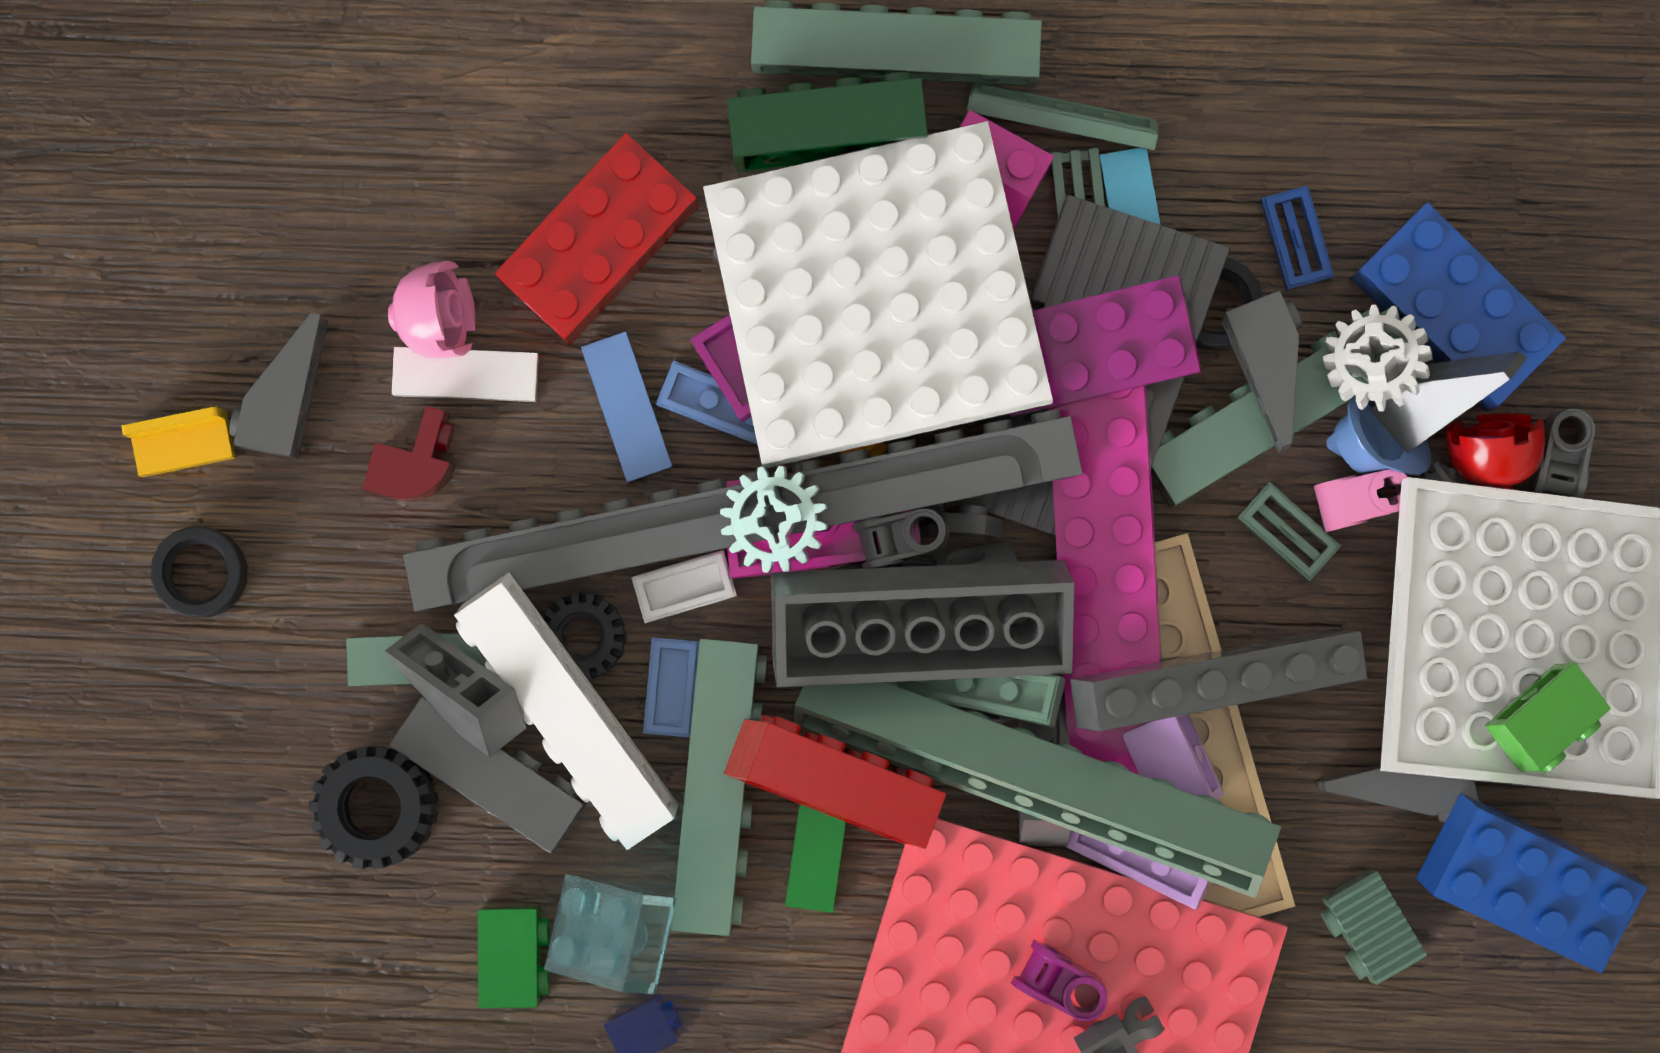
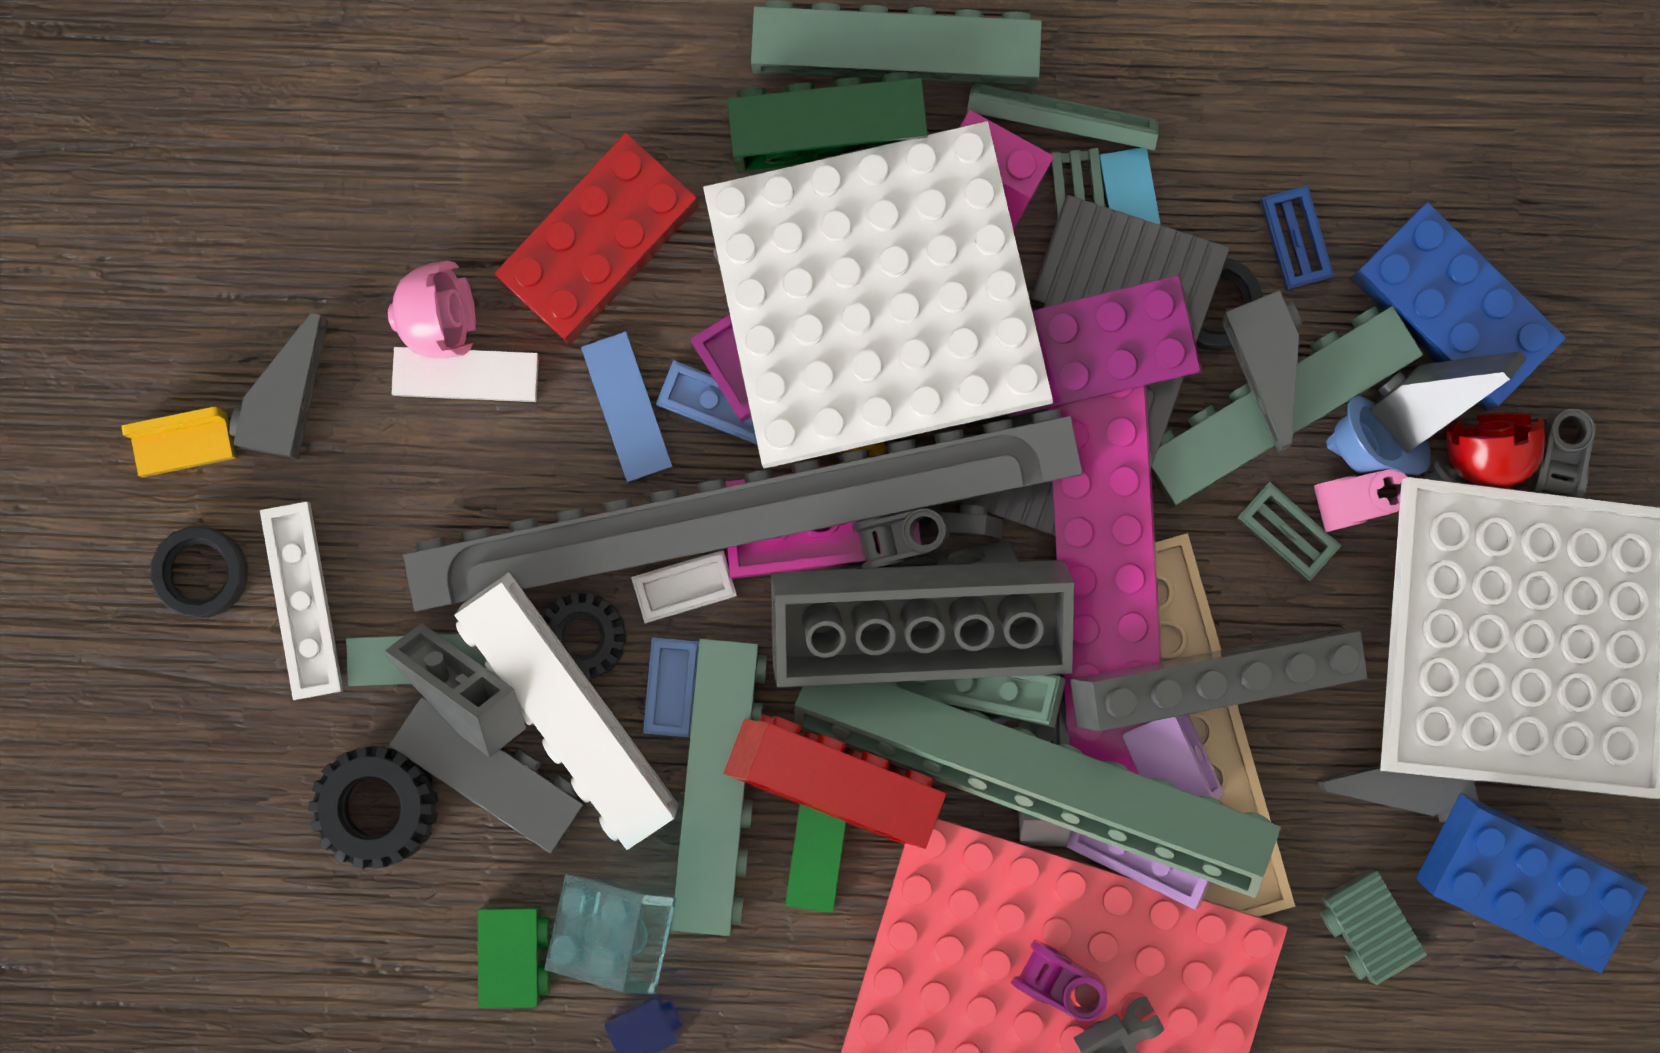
(301, 600): none -> white plate
(416, 473): dark red brick -> none
(753, 524): light aqua gear -> none
(1359, 357): white gear -> none
(1548, 718): bright green brick -> none

